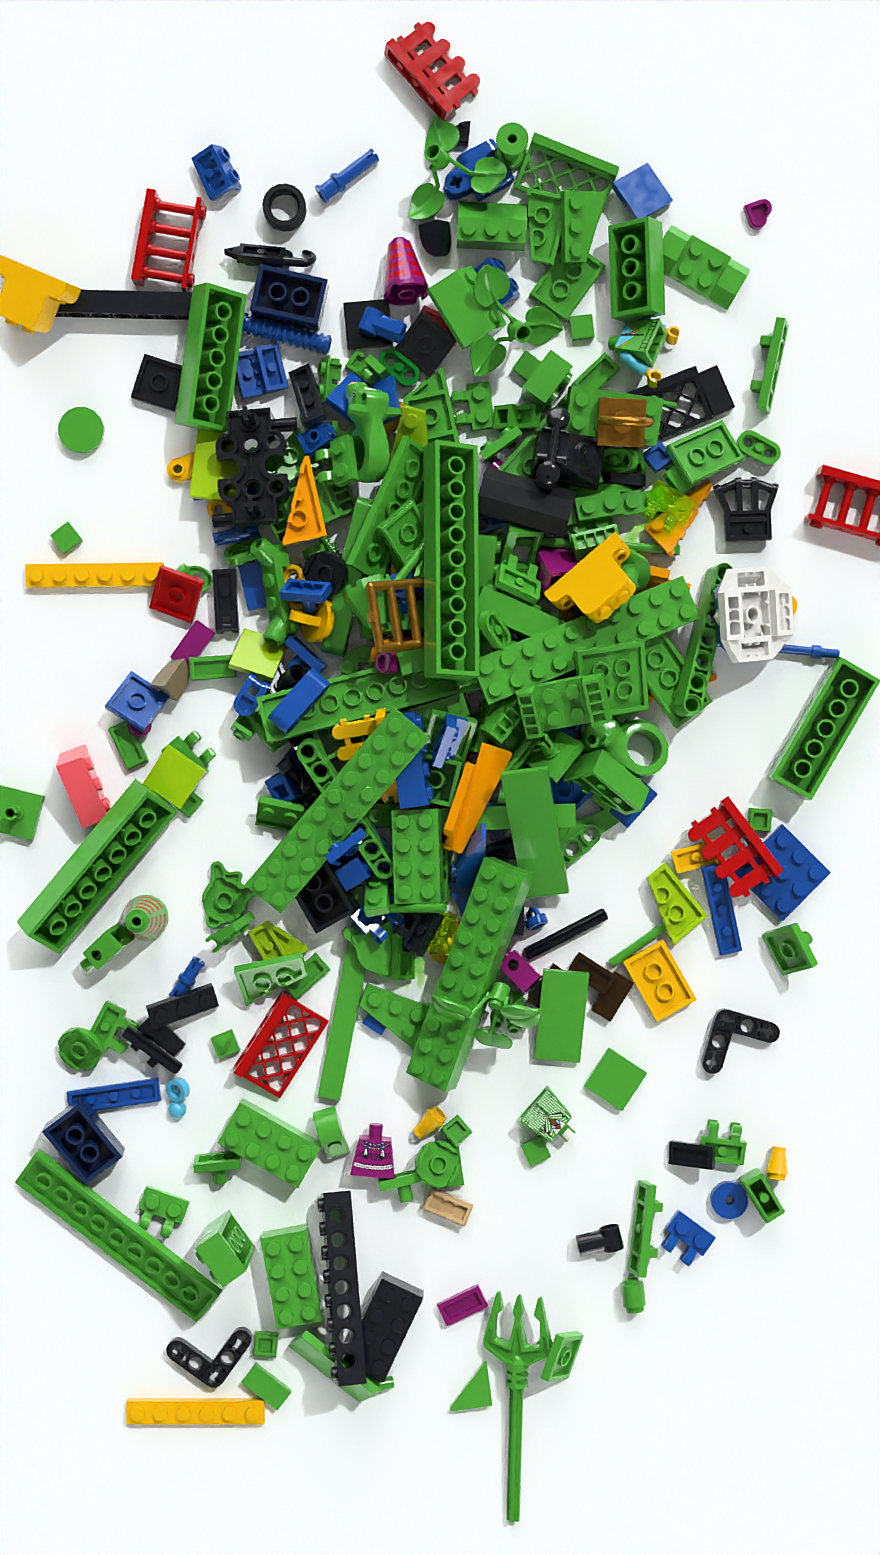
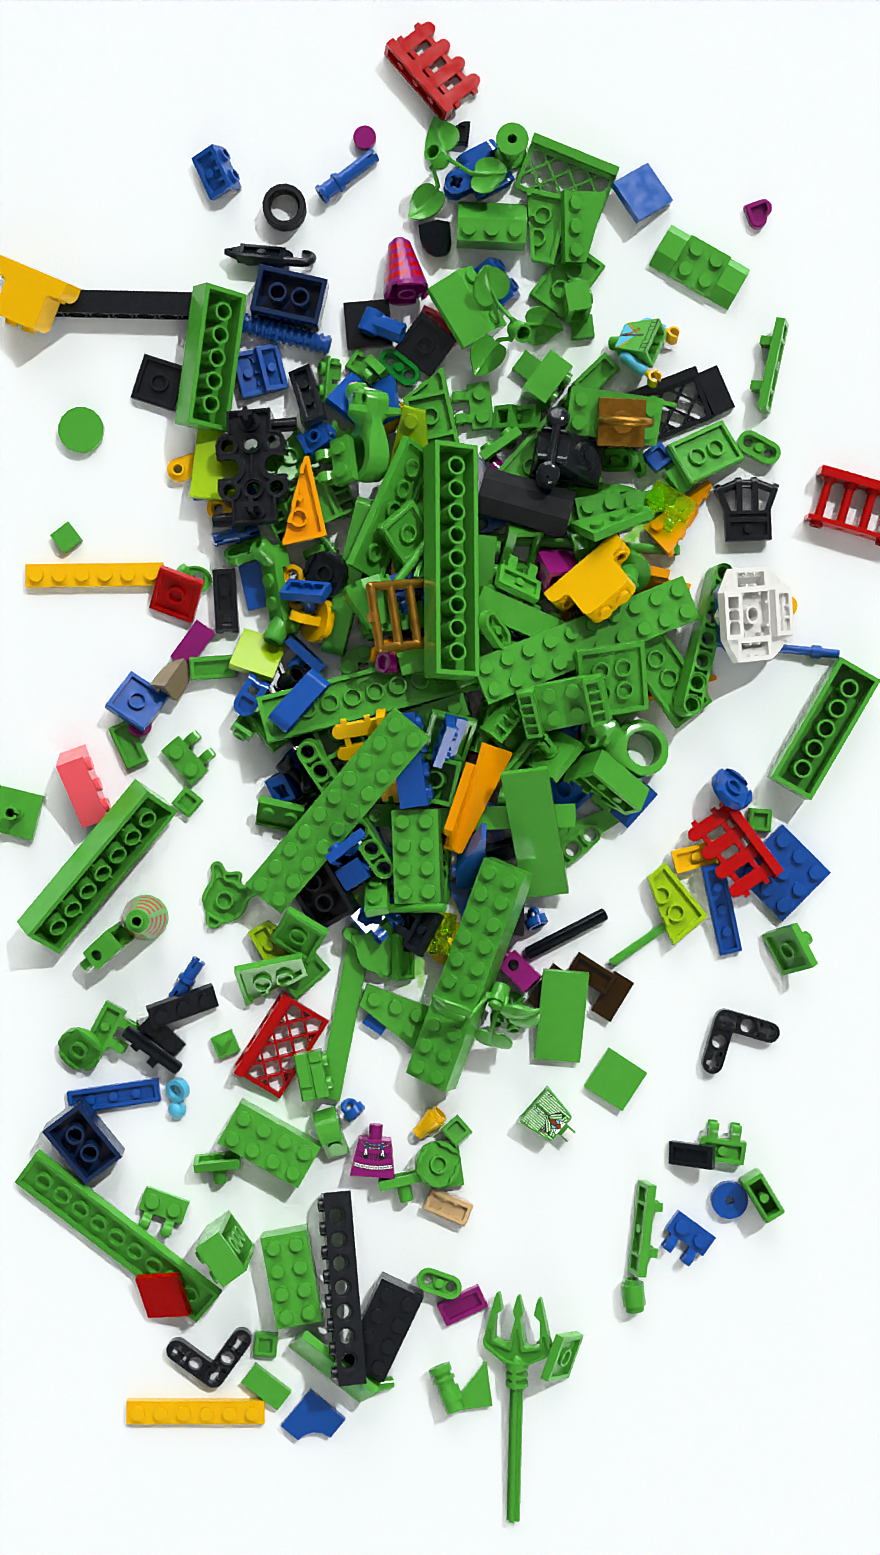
(147, 249): red fence -> none
(163, 1295): none -> red tile
(174, 776): lime tile -> none
(230, 931): bright green plate -> none
(299, 934): none -> bright green plate
(312, 1074): none -> bright green brick
(312, 1416): none -> blue tile
(354, 1112): none -> blue tile
(364, 138): none -> magenta tile
(439, 1282): none -> bright green plate
(447, 1389): none -> bright green axle
(535, 1150): bright green tile -> none
(576, 300): none -> bright green brick
(605, 1239): black piece -> none
(612, 522): none -> bright green wing
(629, 479): black beam -> none
(636, 269): bright green brick -> none
(659, 980): yellow plate -> none
(731, 789): none -> blue tile
(777, 1164): yellow cone -> none

